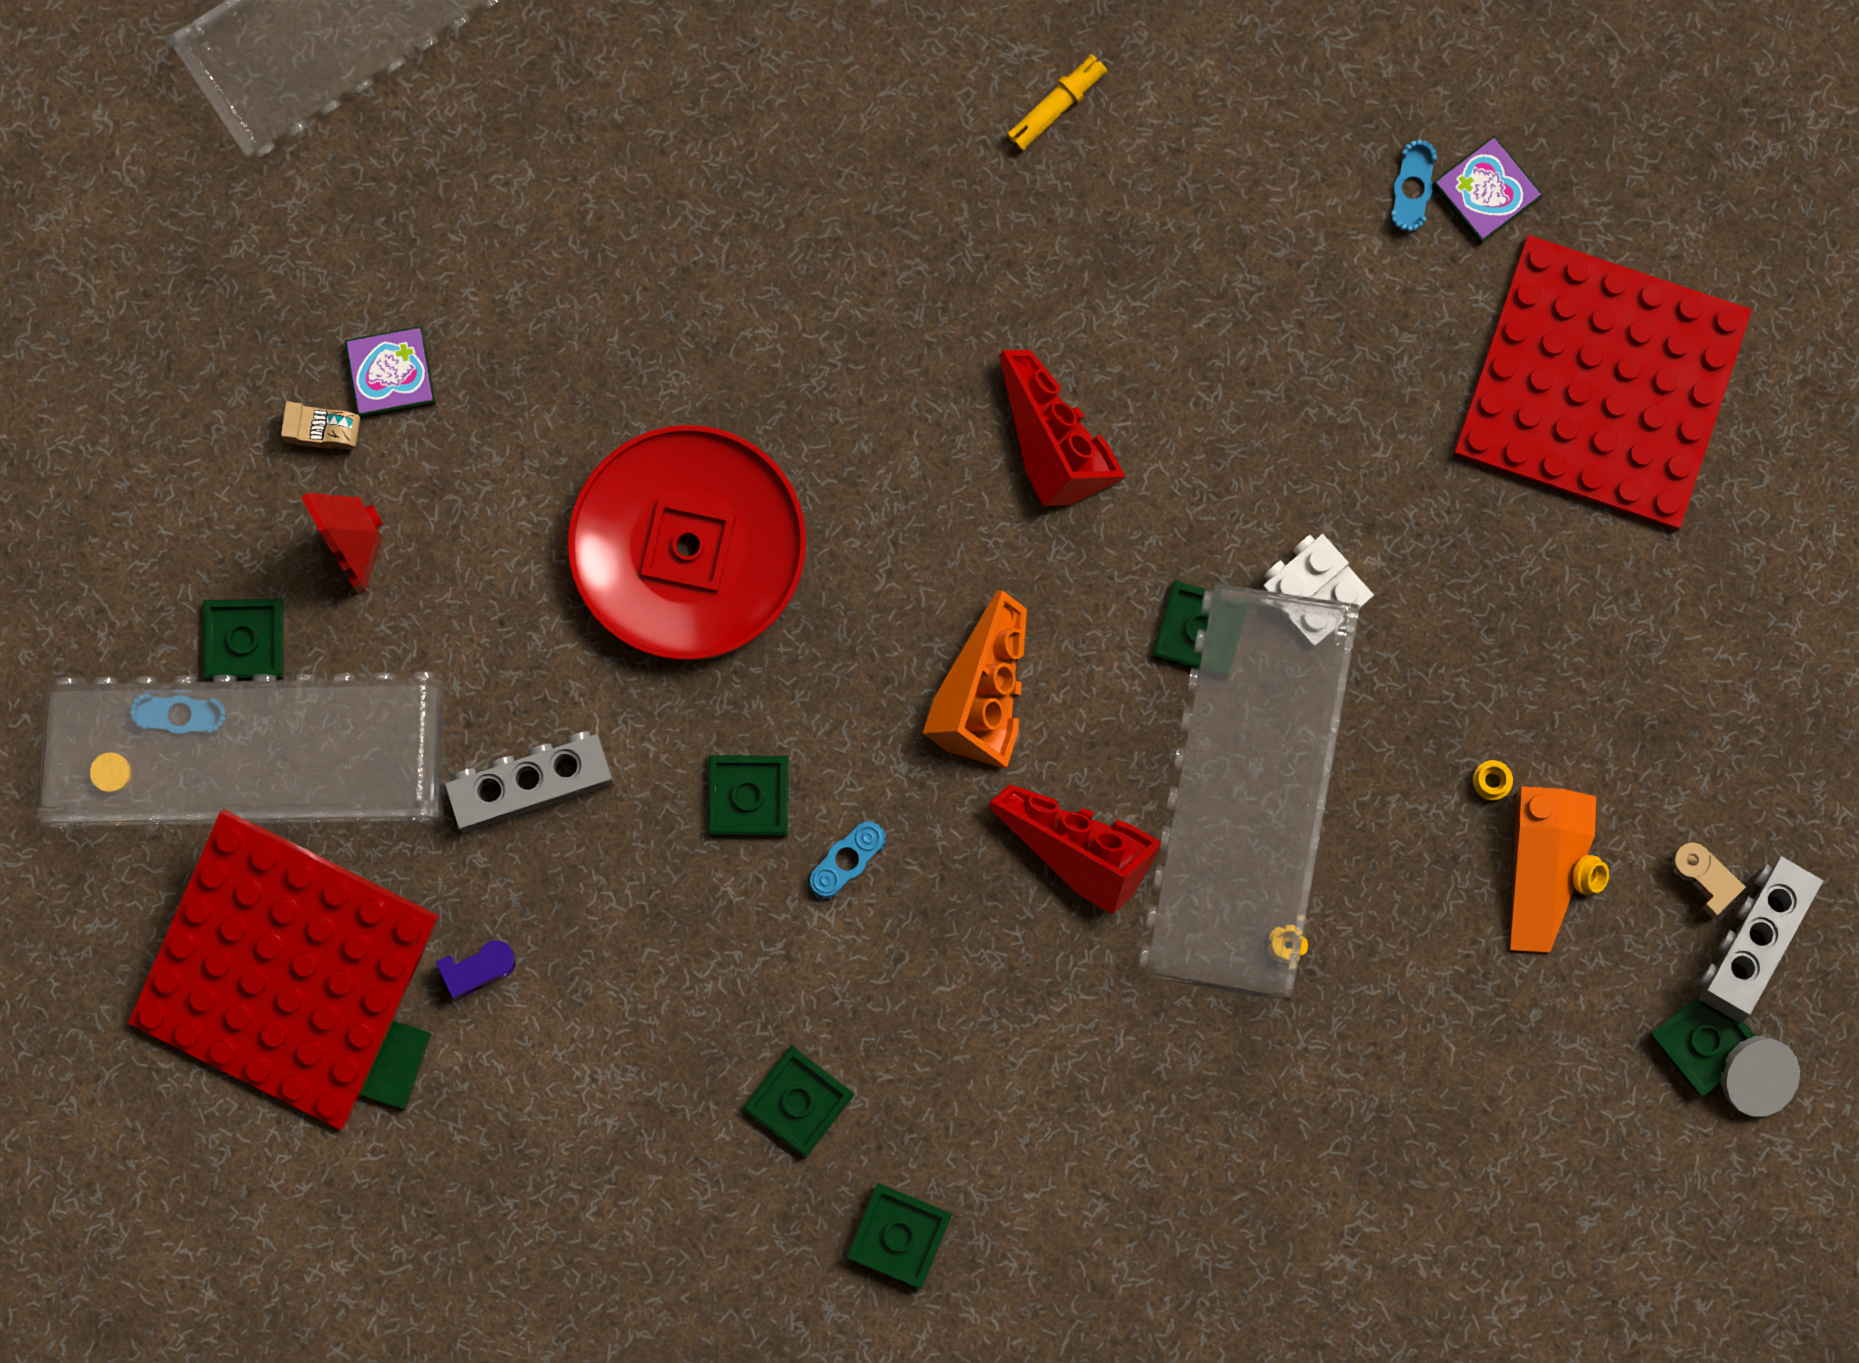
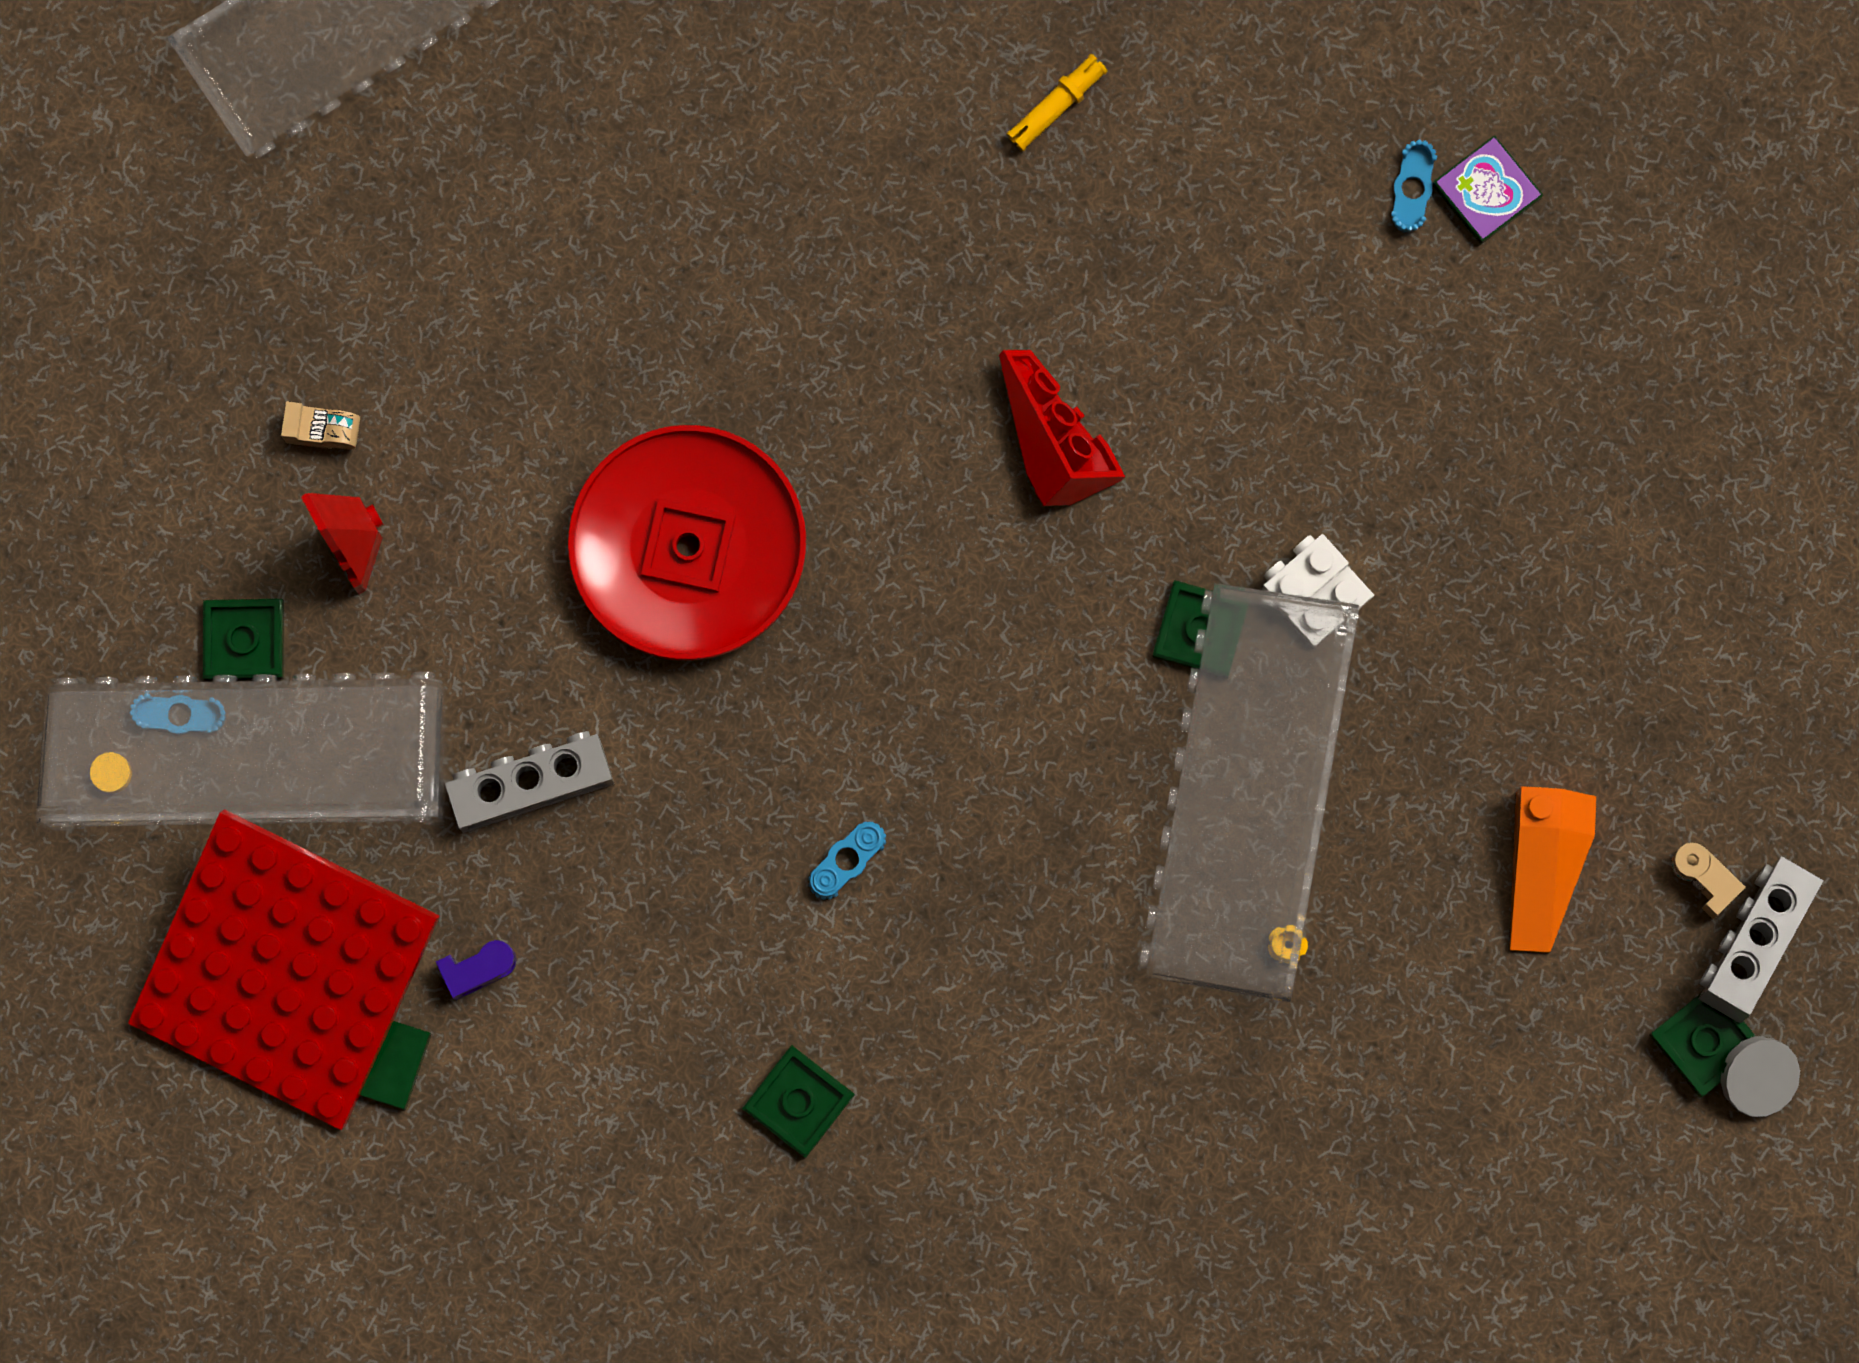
(390, 372): tile -> none
(748, 795): dark green tile -> none
(899, 1236): dark green plate -> none
(976, 699): orange wedge -> none
(1090, 856): red wedge -> none
(1504, 775): yellow plate -> none
(1590, 875): yellow plate -> none
(1603, 382): red plate -> none

